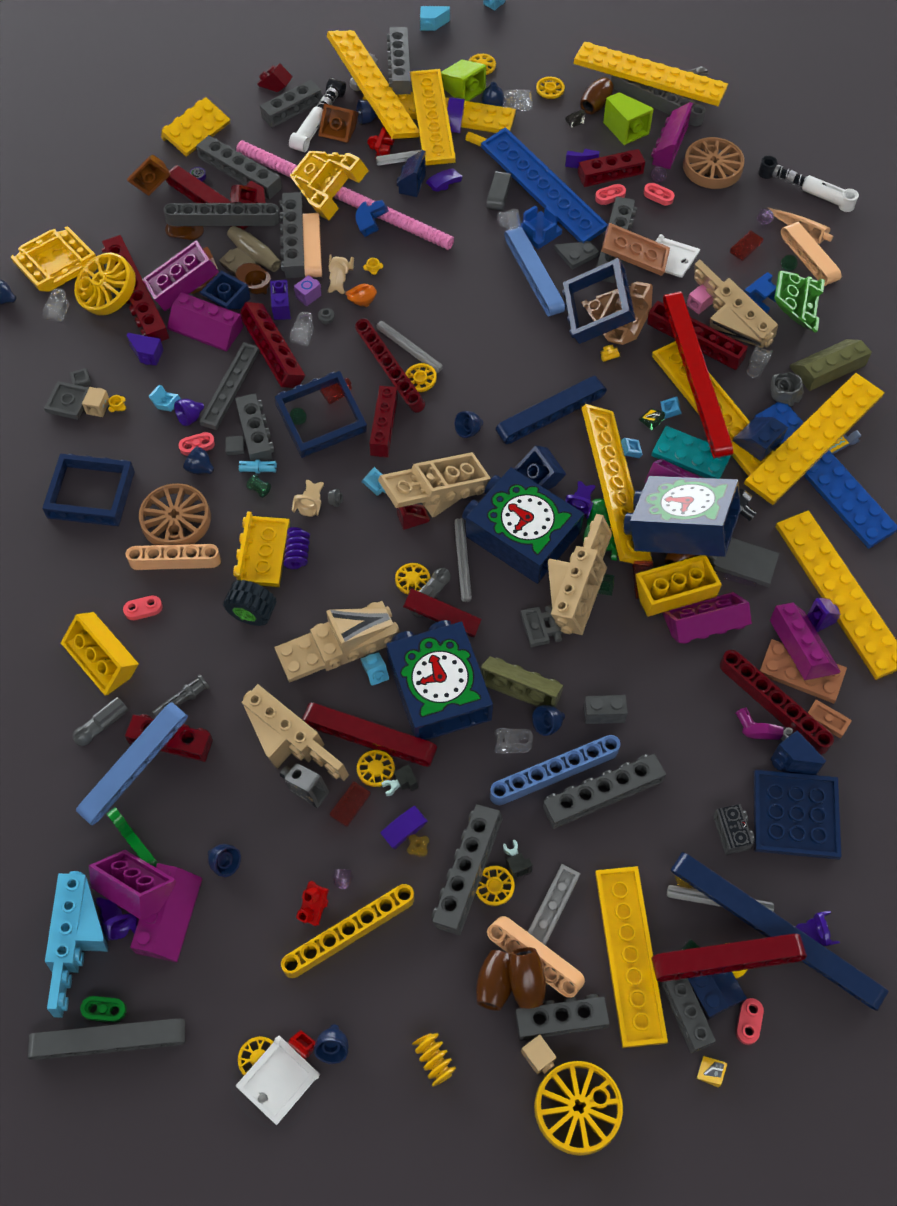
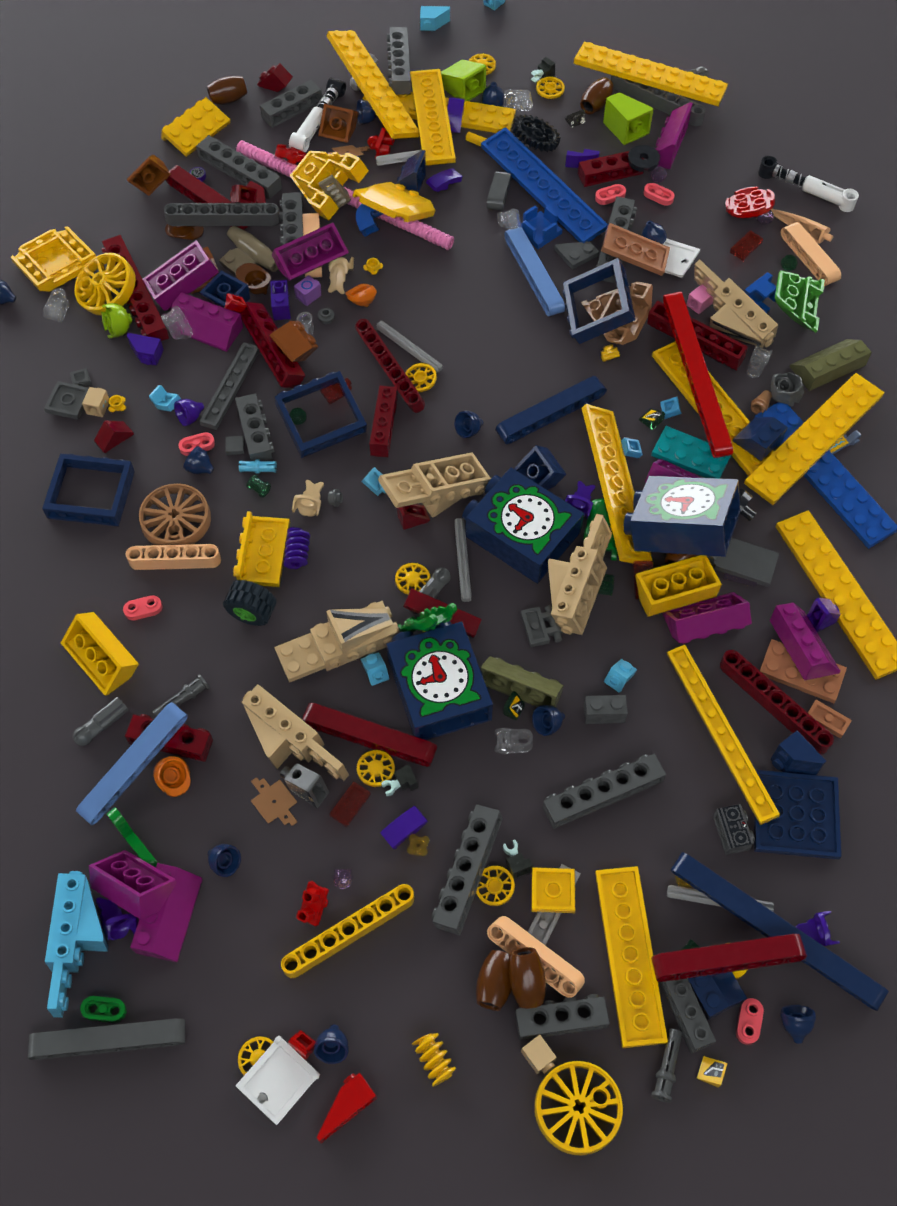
(112, 434): none -> dark red slope
(115, 320): none -> lime cylinder
(172, 776): none -> orange hat
(175, 322): none -> clear piece
(227, 89): none -> reddish brown piece
(235, 303): none -> red slope
(271, 810): none -> medium nougat piece
(292, 154): none -> red plate
(294, 341): none -> dark orange slope
(309, 252): none -> magenta slope
(335, 191): none -> dark tan slope
(350, 1101): none -> red slope
(352, 150): none -> medium nougat piece
(395, 201): none -> yellow wedge
(429, 619): none -> green animal
(513, 706): none -> slope
(536, 133): none -> black gear
(545, 69): none -> pearl dark grey piece
(549, 777): medium blue beam -> none
(553, 890): none -> yellow tile
(619, 675): none -> medium azure bracket
(643, 151): none -> black tile
(654, 232): none -> dark blue helmet
(664, 1076): none -> dark grey pin
(713, 163): medium nougat piece -> none
(723, 735): none -> yellow plate
(750, 202): none -> red tile
(761, 402): none -> medium nougat cone
(761, 730): magenta arm -> none
(798, 1021): none -> dark blue helmet

